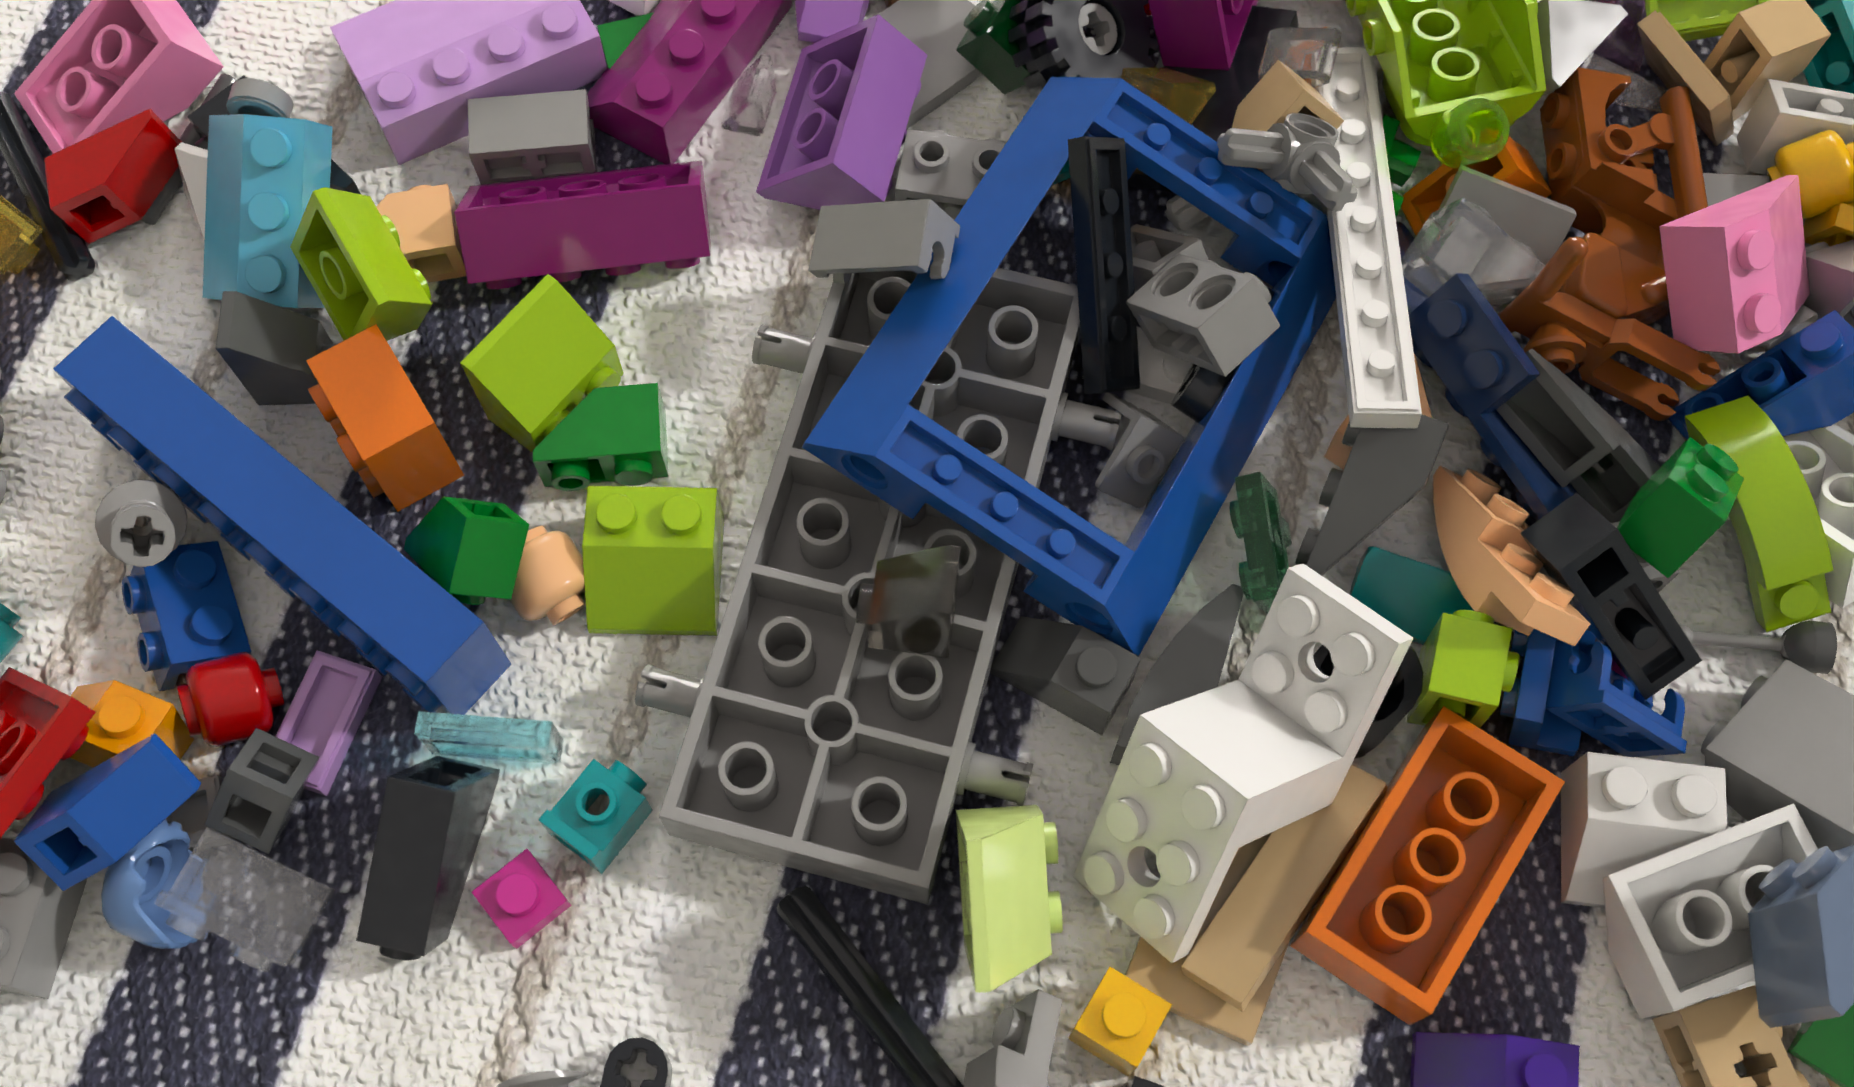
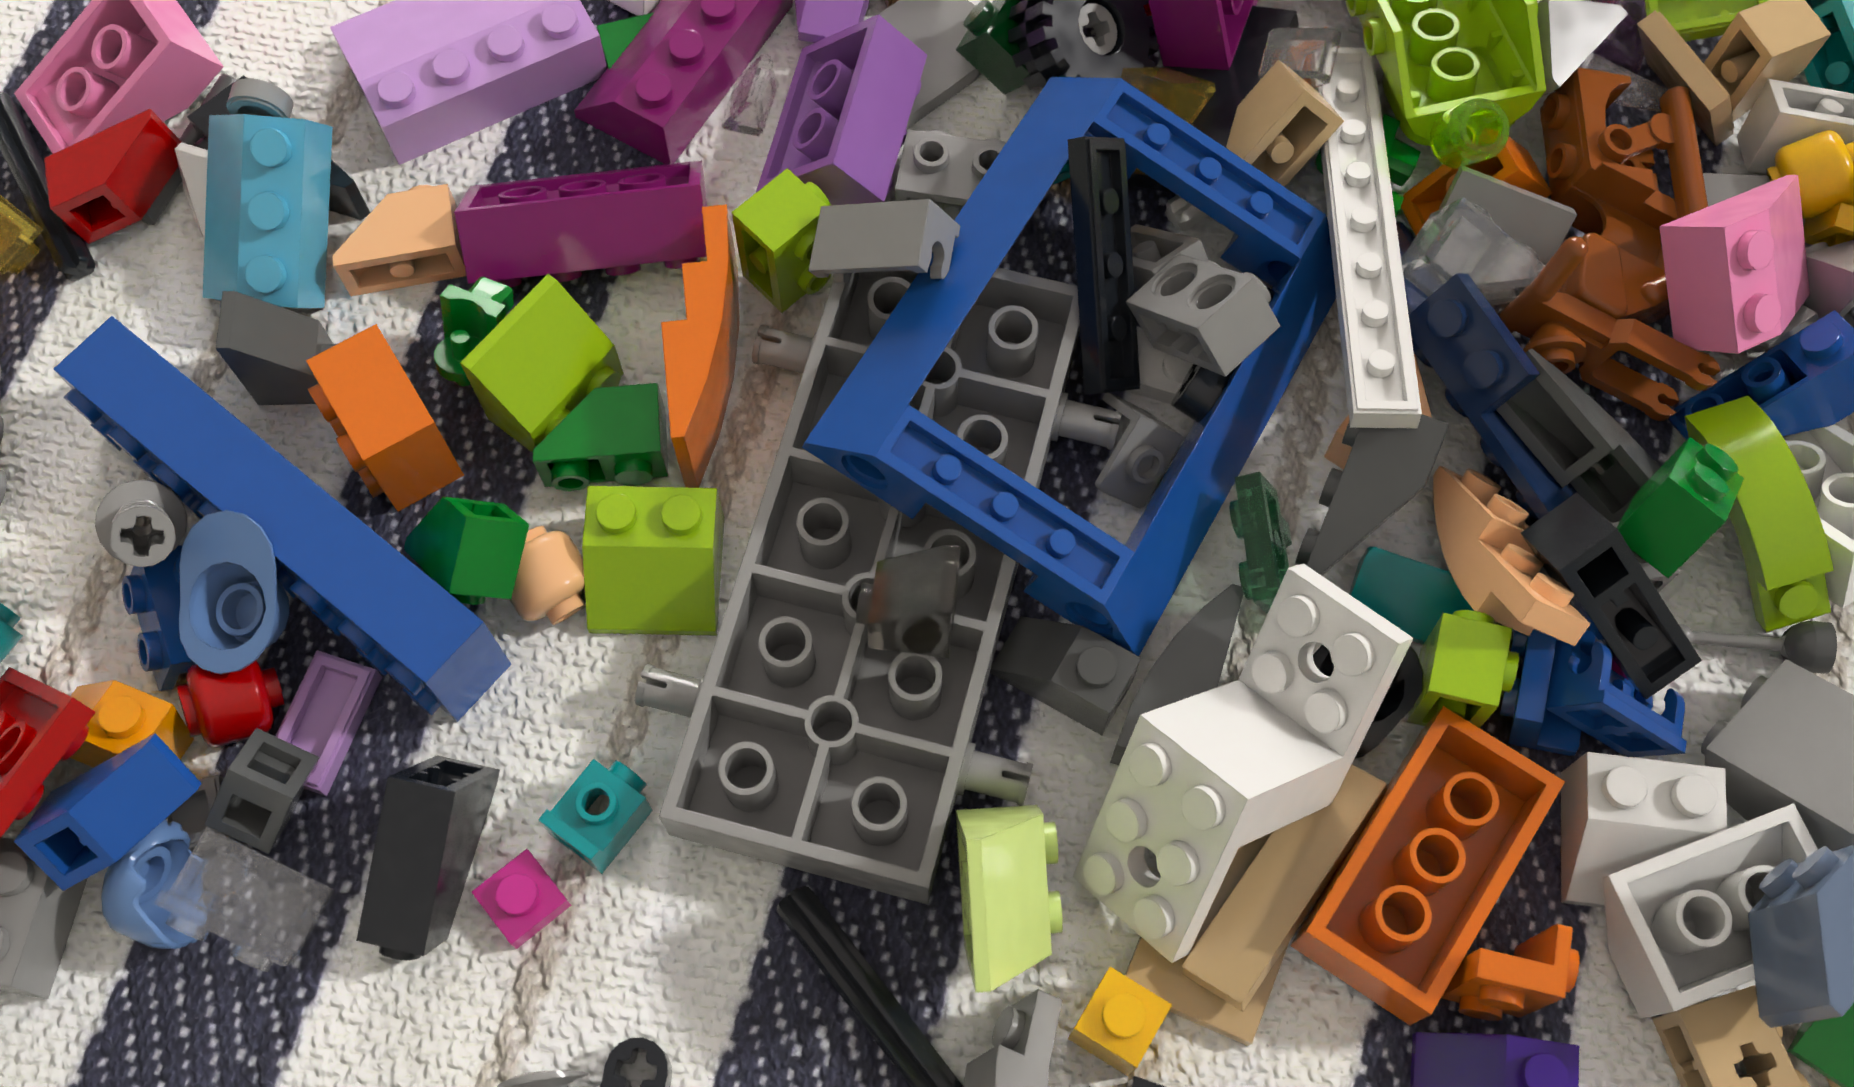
(229, 593): none -> medium blue piece
(359, 266): lime slope -> none
(467, 321): none -> green hips
(489, 737): clear light blue tile -> none
(531, 136): light grey hinge -> none
(703, 349): none -> orange slope
(777, 239): none -> lime brick
(1295, 155): light grey axle -> none
(1516, 985): none -> orange bracket

